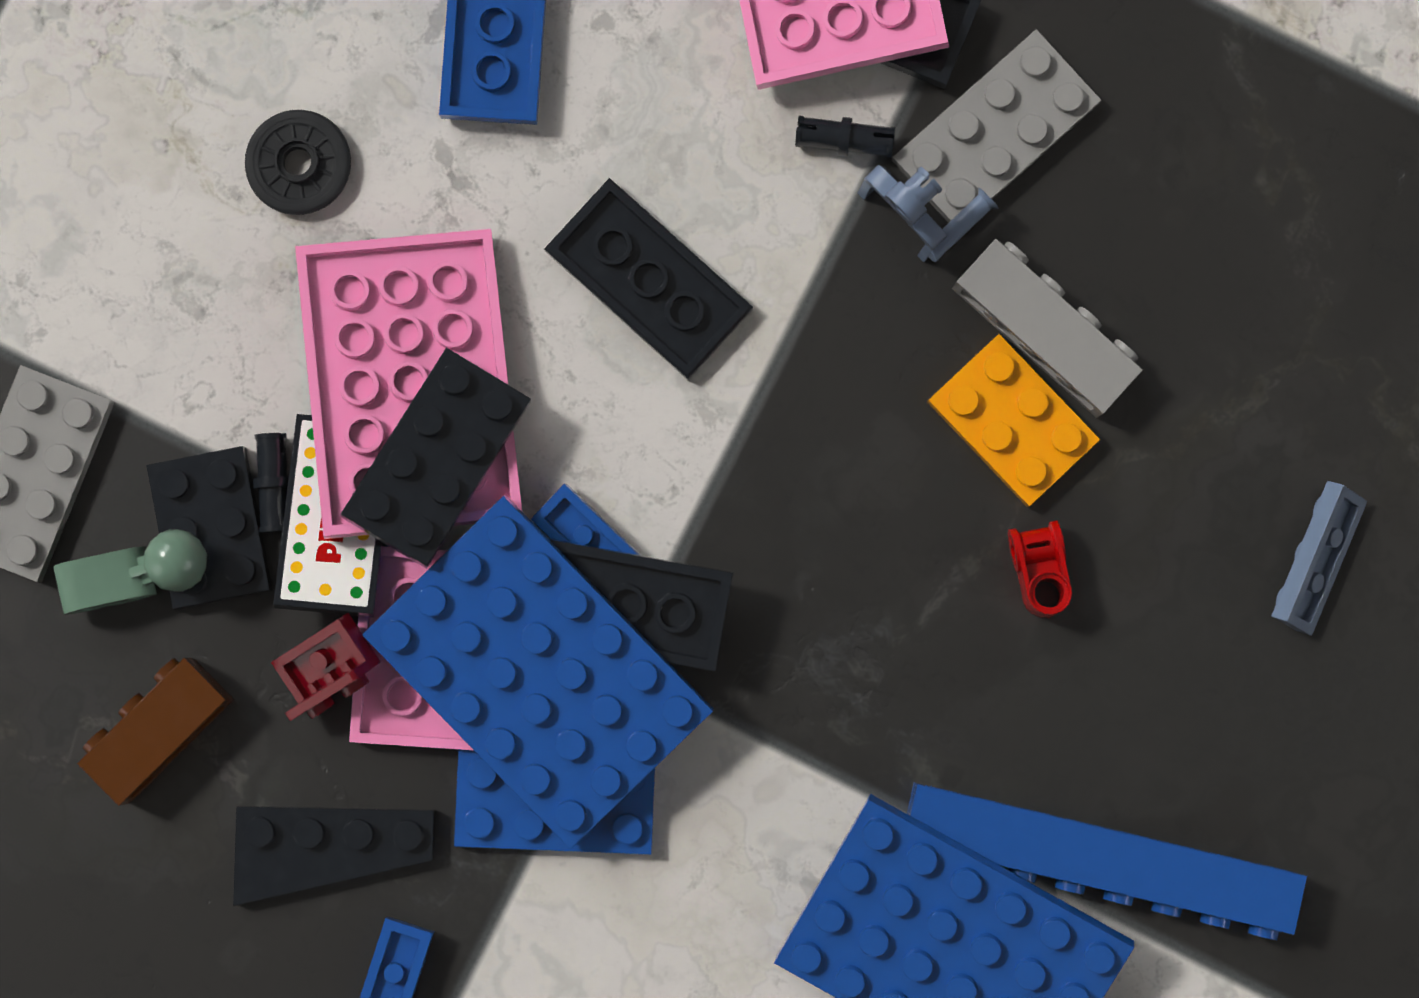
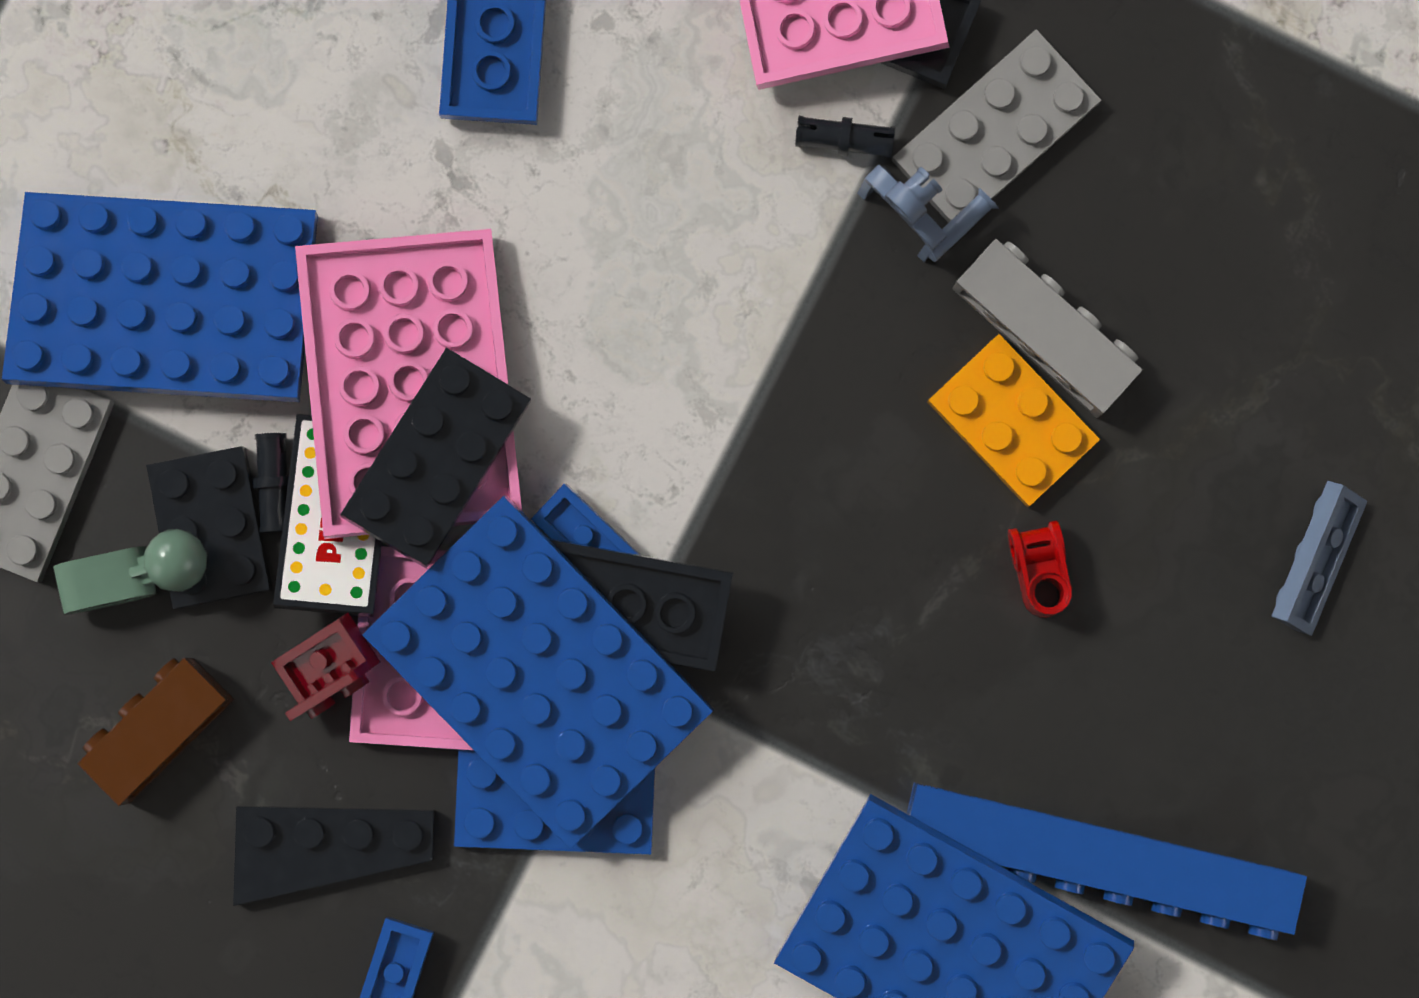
(158, 297): none -> blue plate
(303, 192): black wheel -> none
(648, 279): black tile -> none

